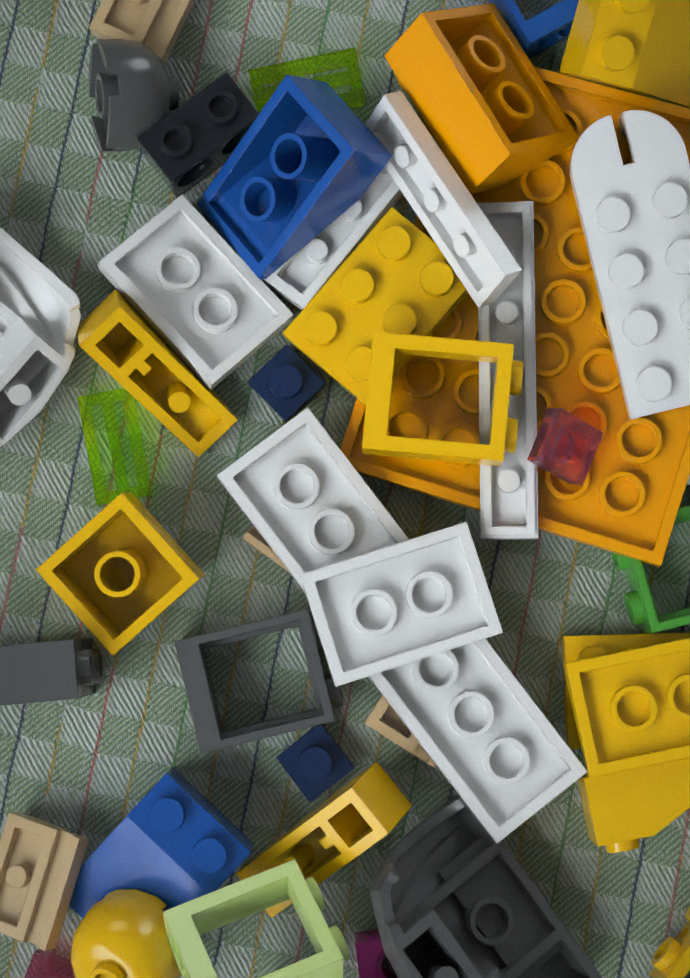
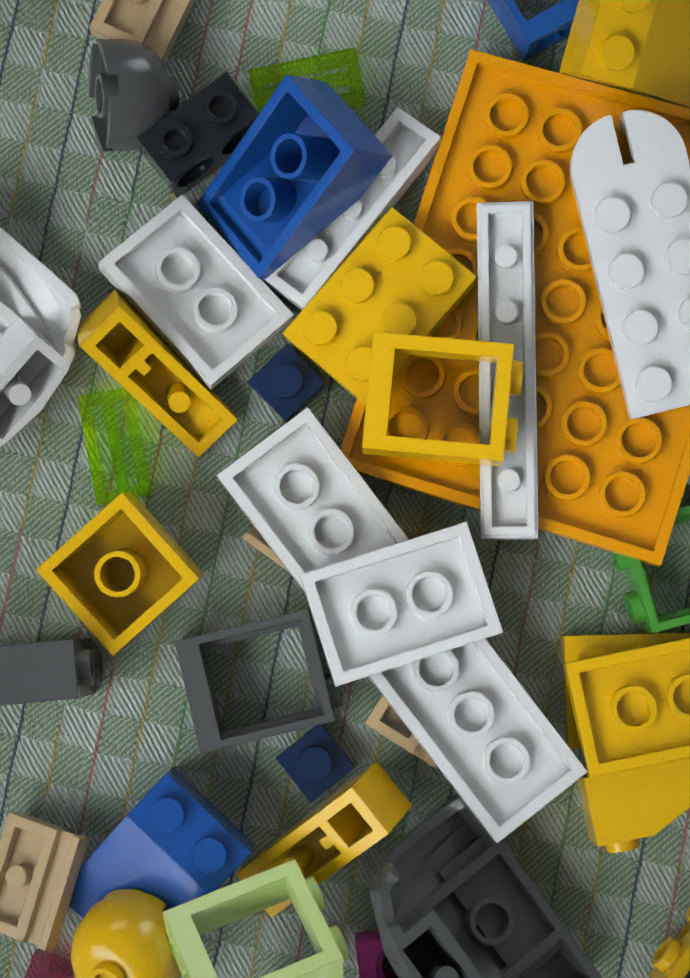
(442, 201): white plate -> none
(479, 95): light orange slope -> none
(565, 446): clear pink plate -> none

